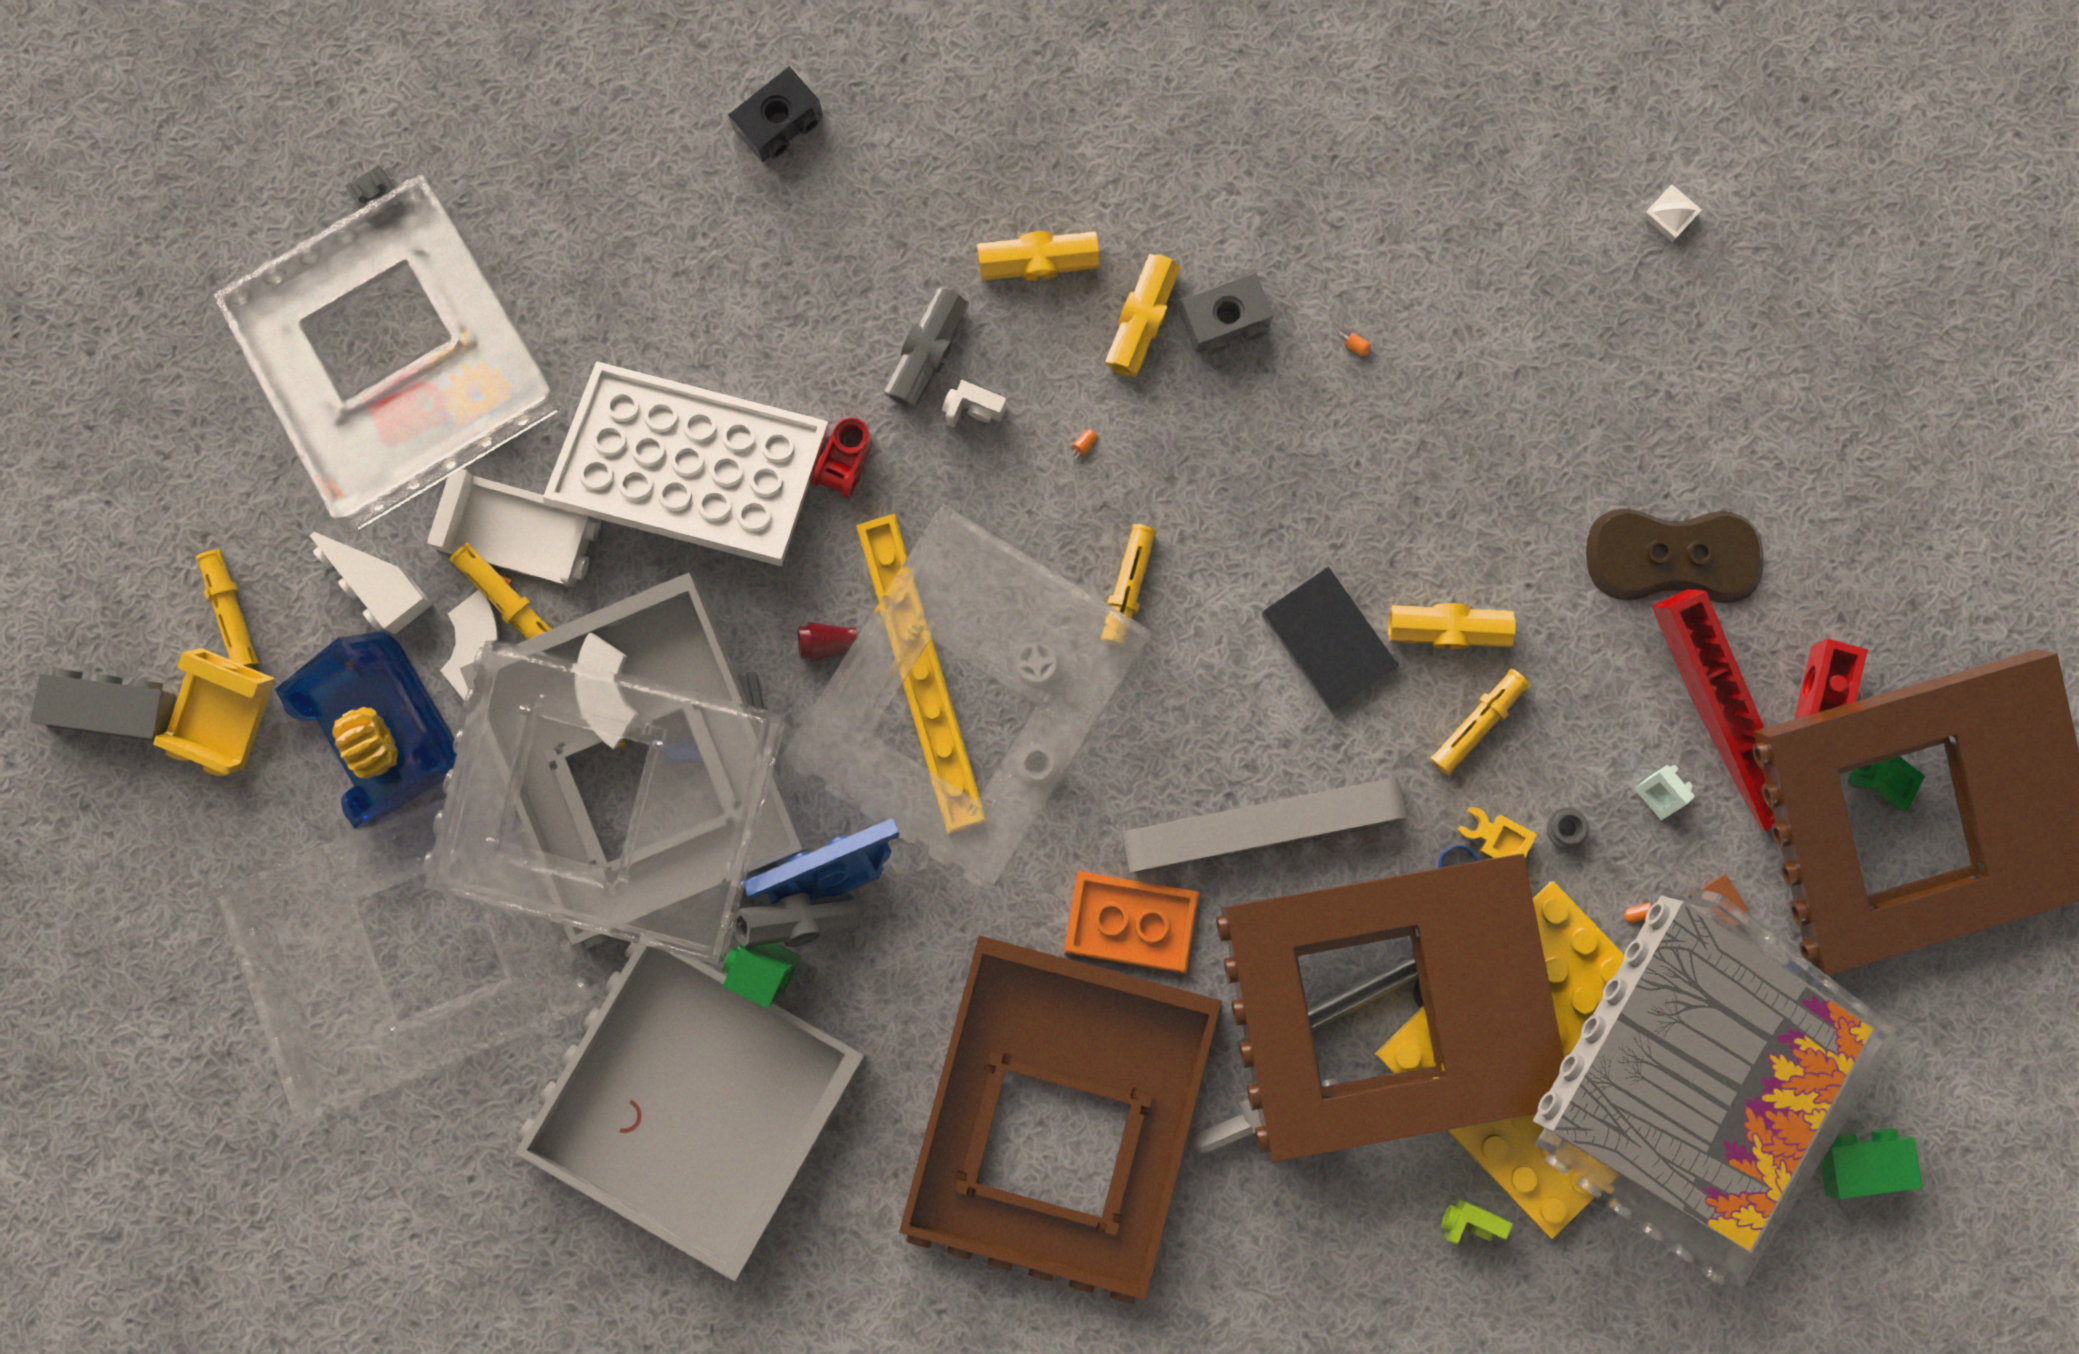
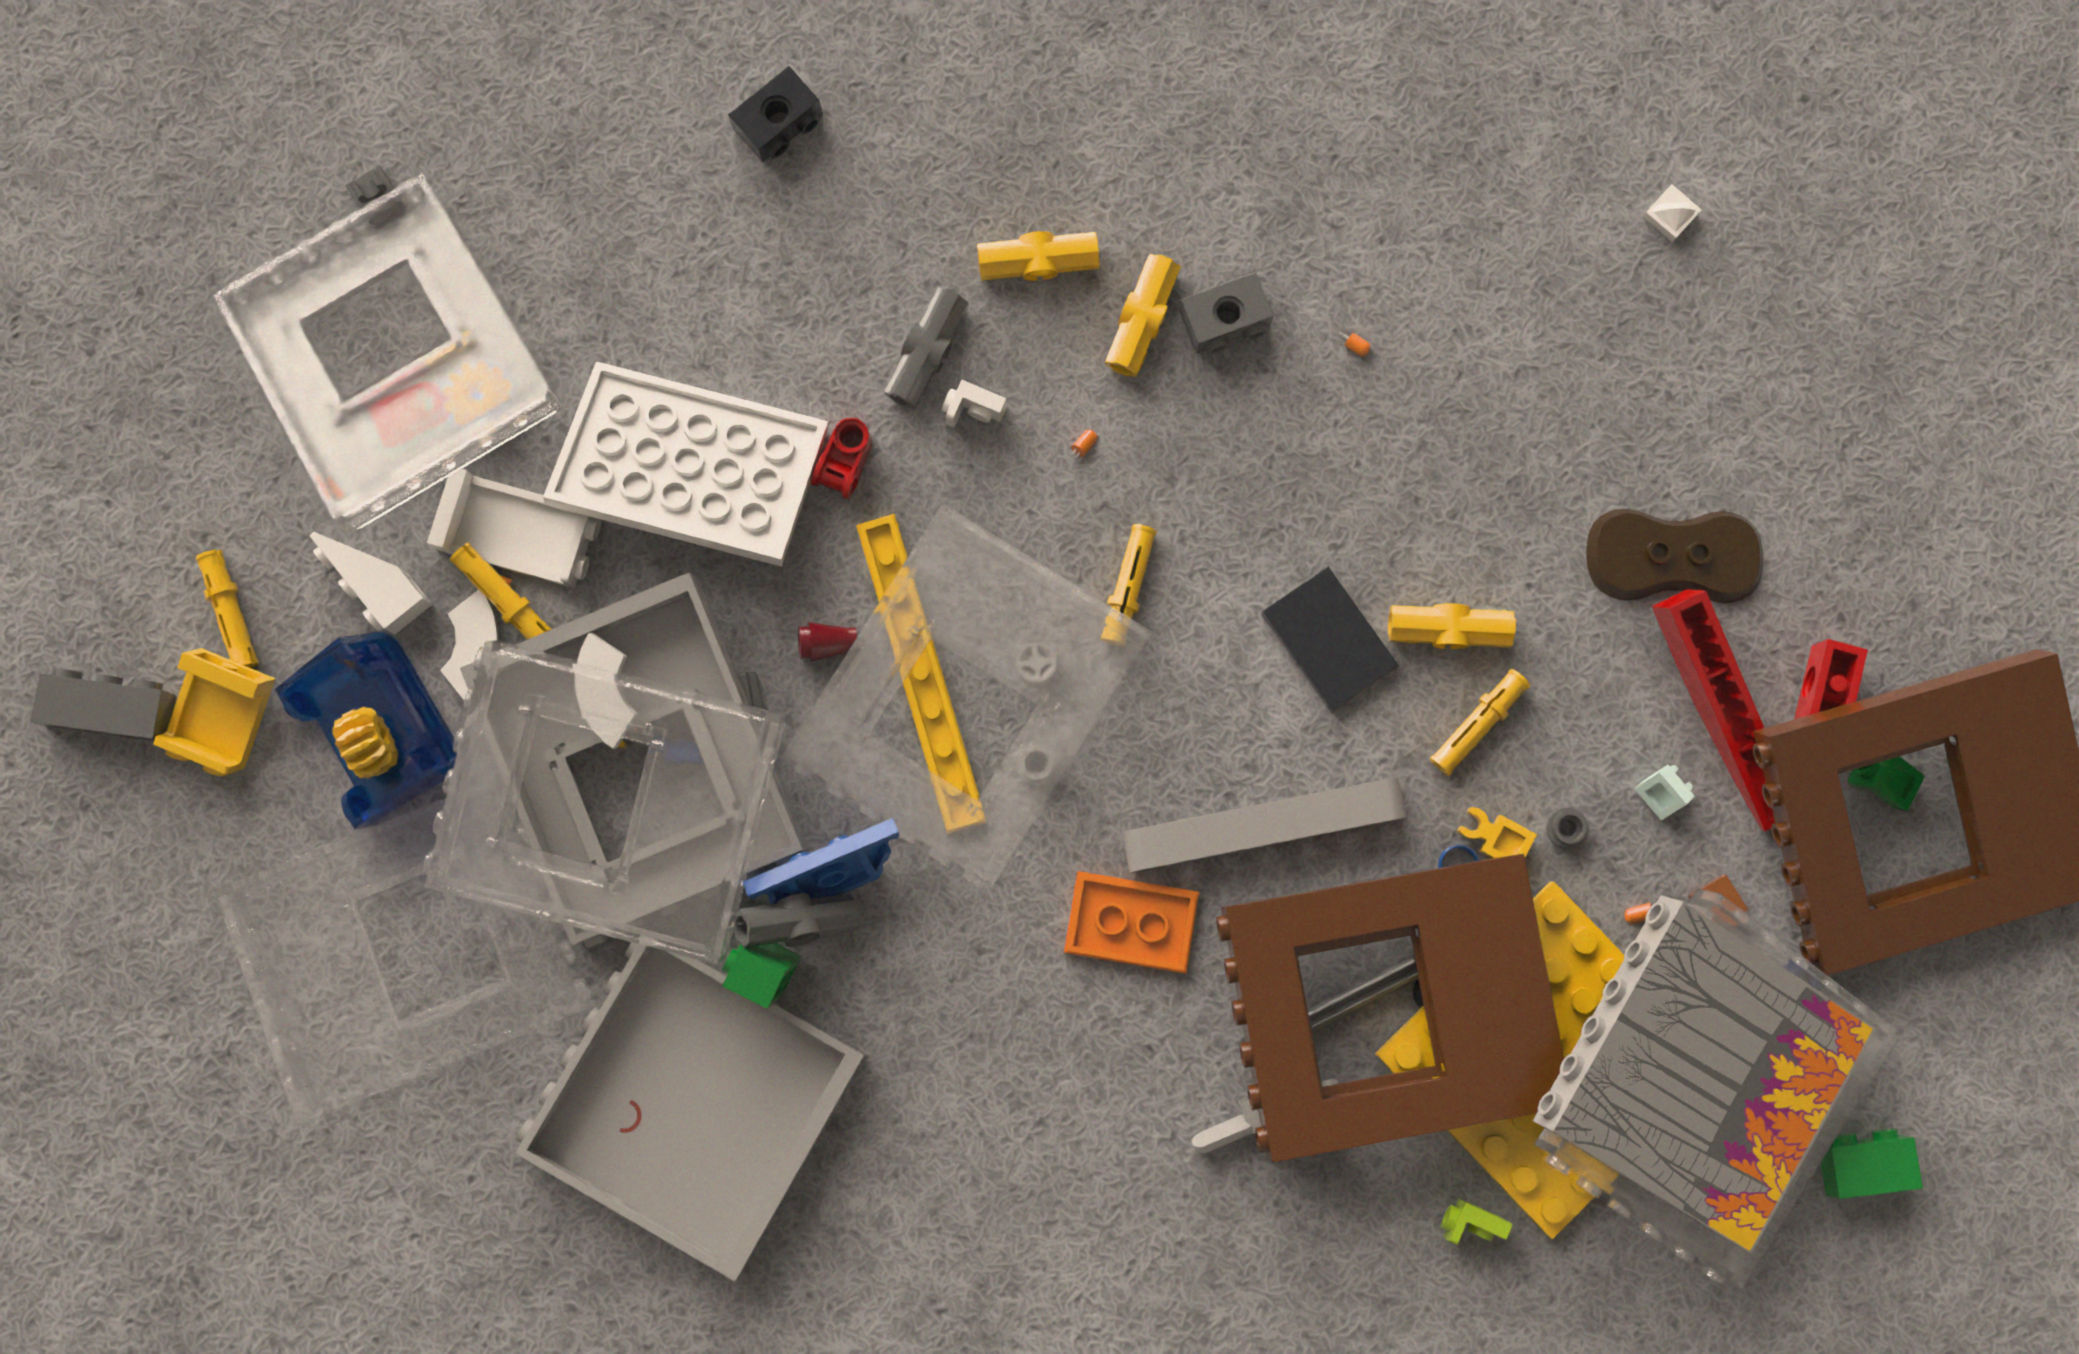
(1083, 1033): reddish brown panel -> none

